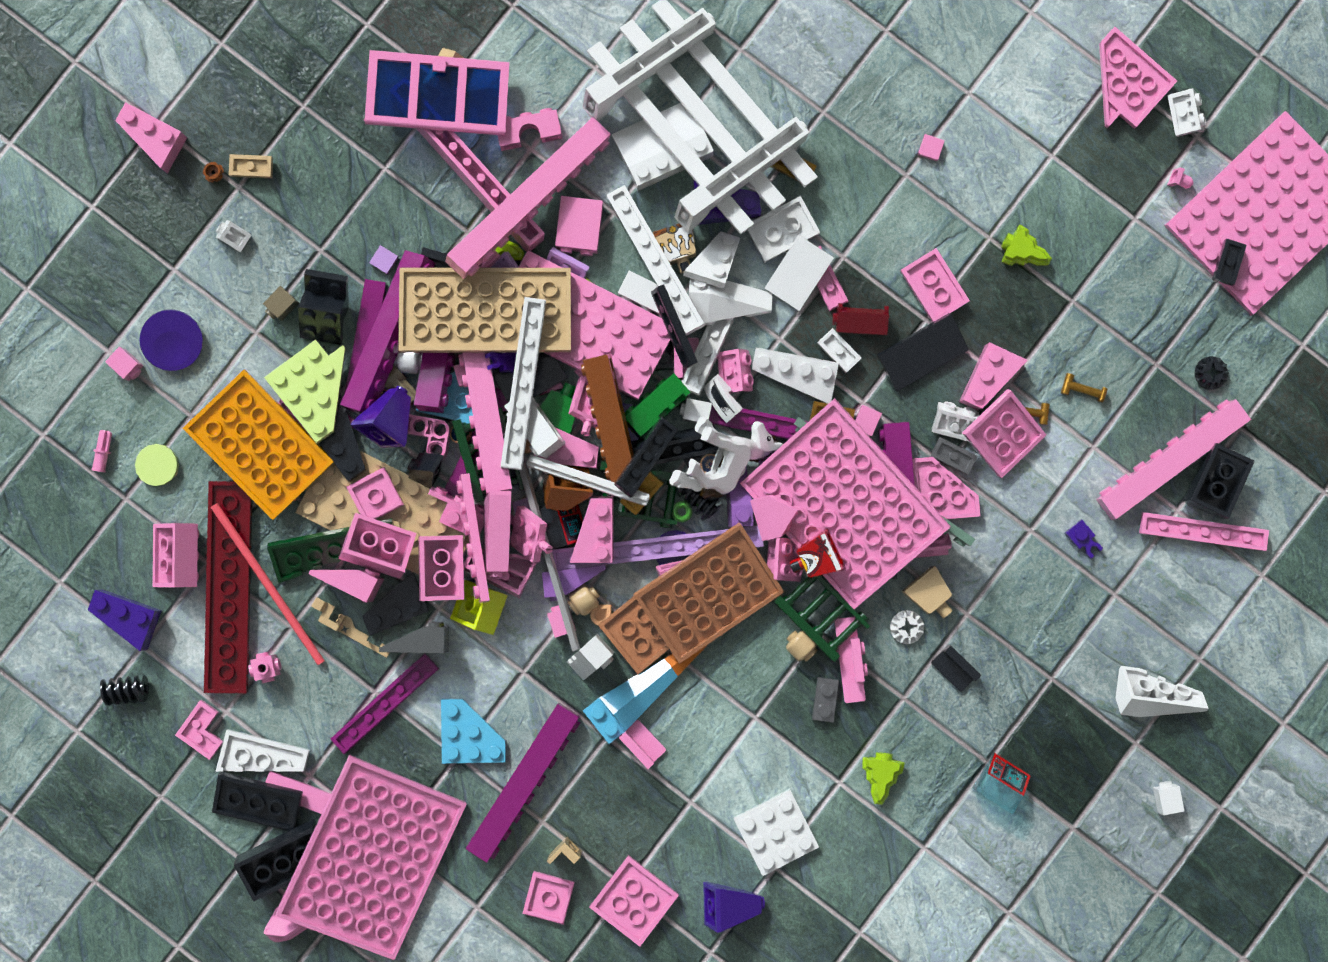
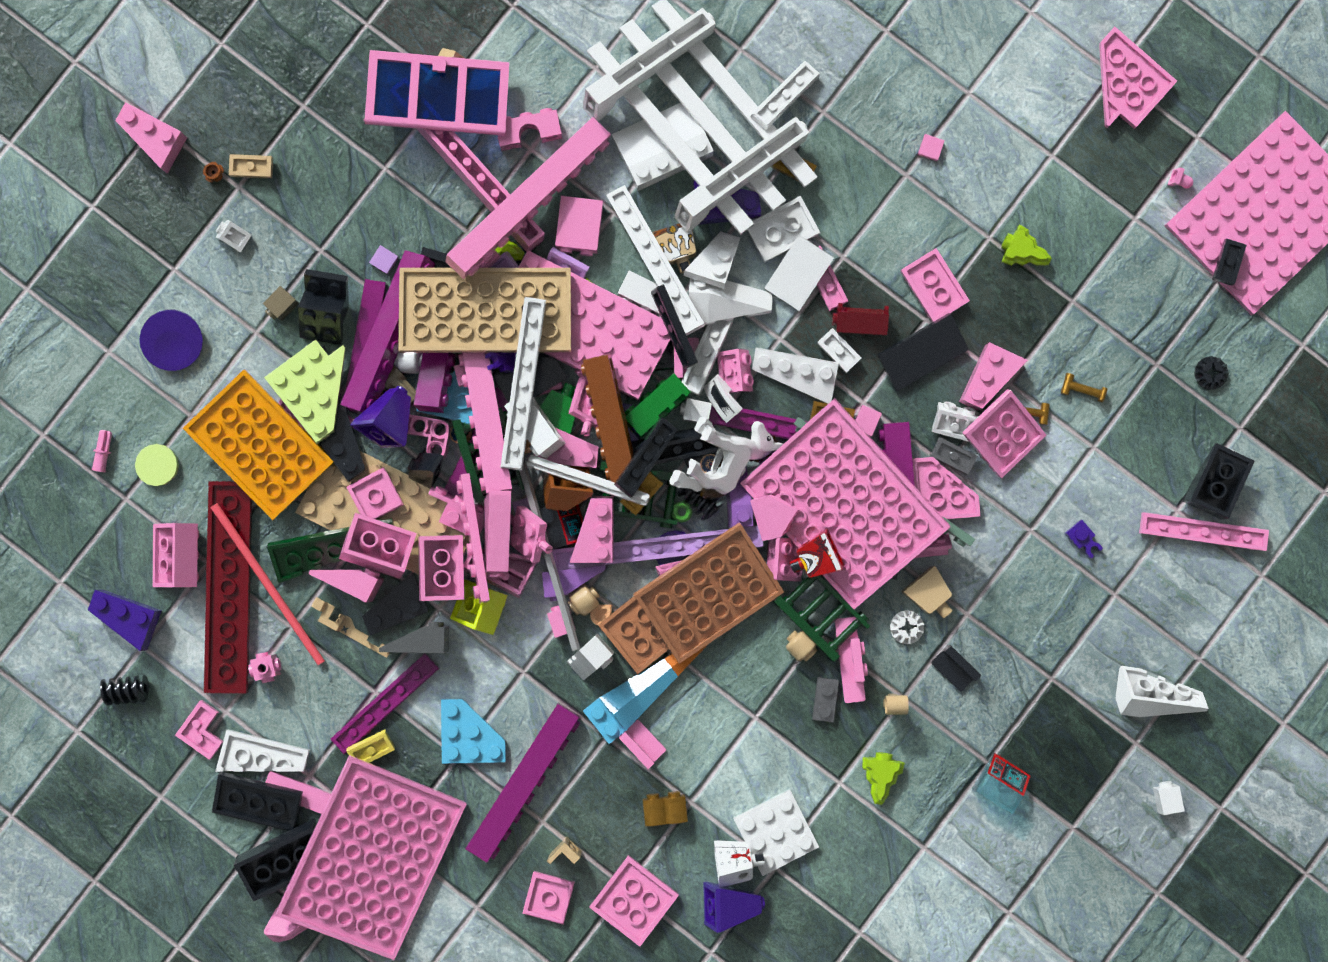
(124, 364): bright pink brick -> none
(372, 747): none -> light yellow plate
(665, 809): none -> pearl gold brick
(735, 862): none -> white torso
(785, 95): none -> white tile
(896, 704): none -> tan piece
(1173, 459): bright pink brick -> none
(1186, 112): white bracket -> none

